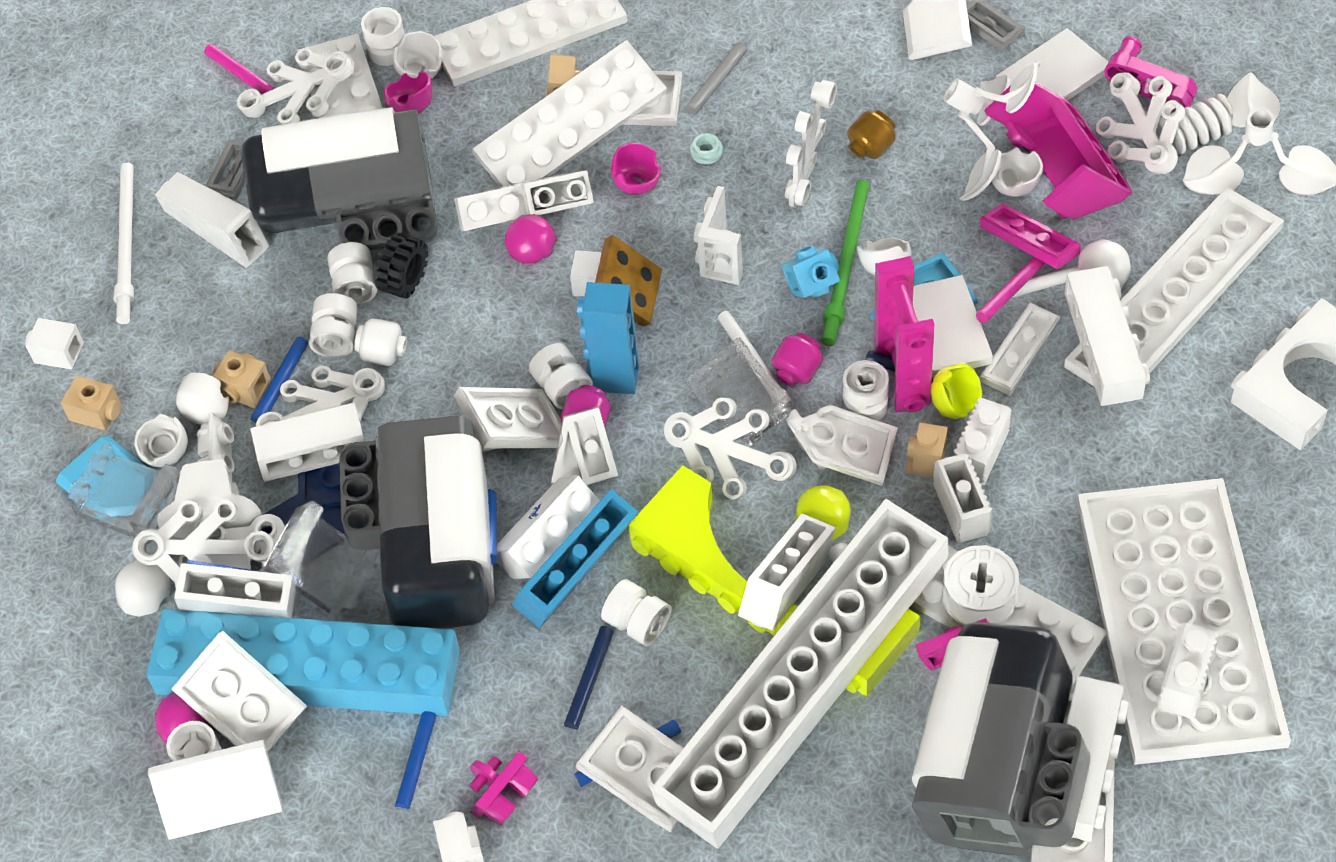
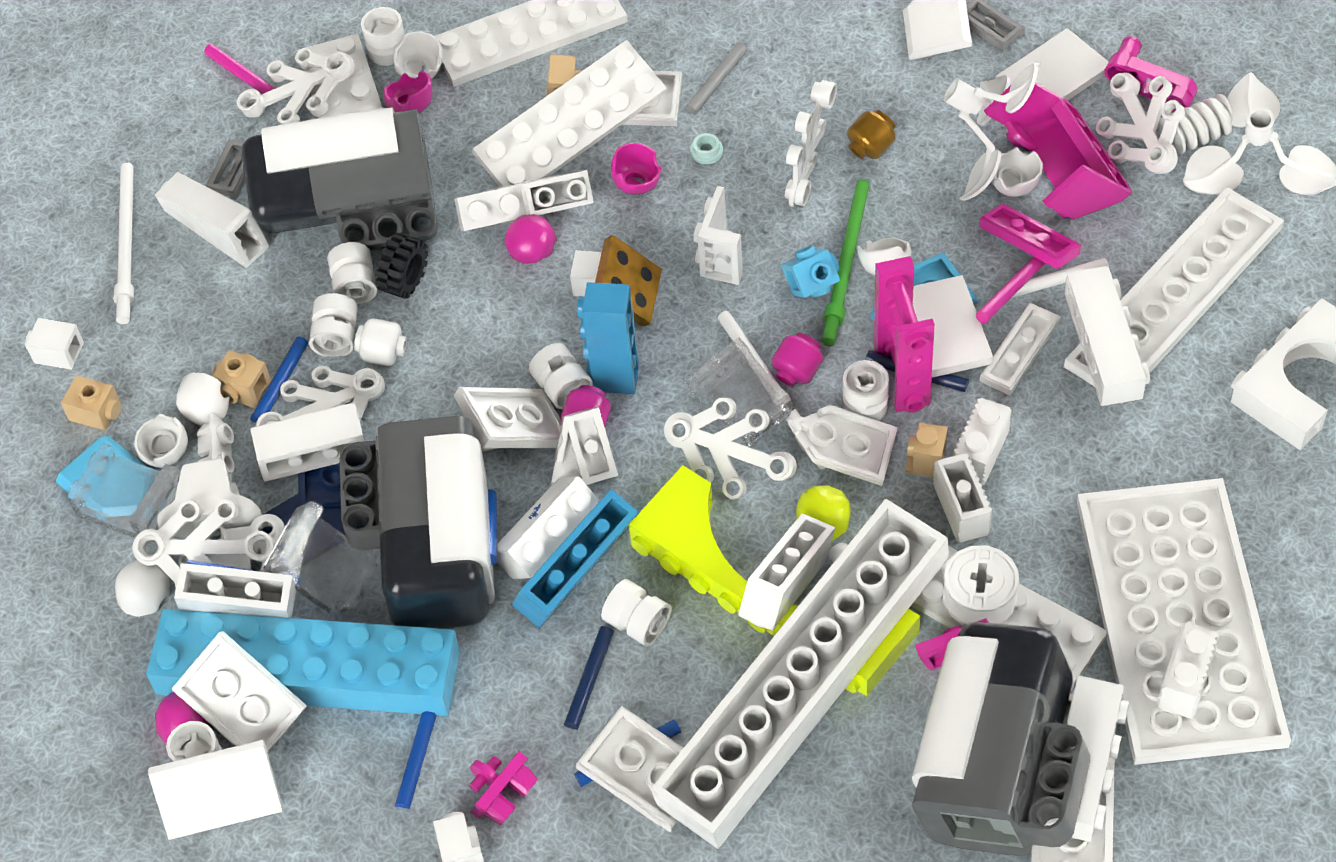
(956, 391): neon yellow hair -> none
(1108, 254): white hair -> none

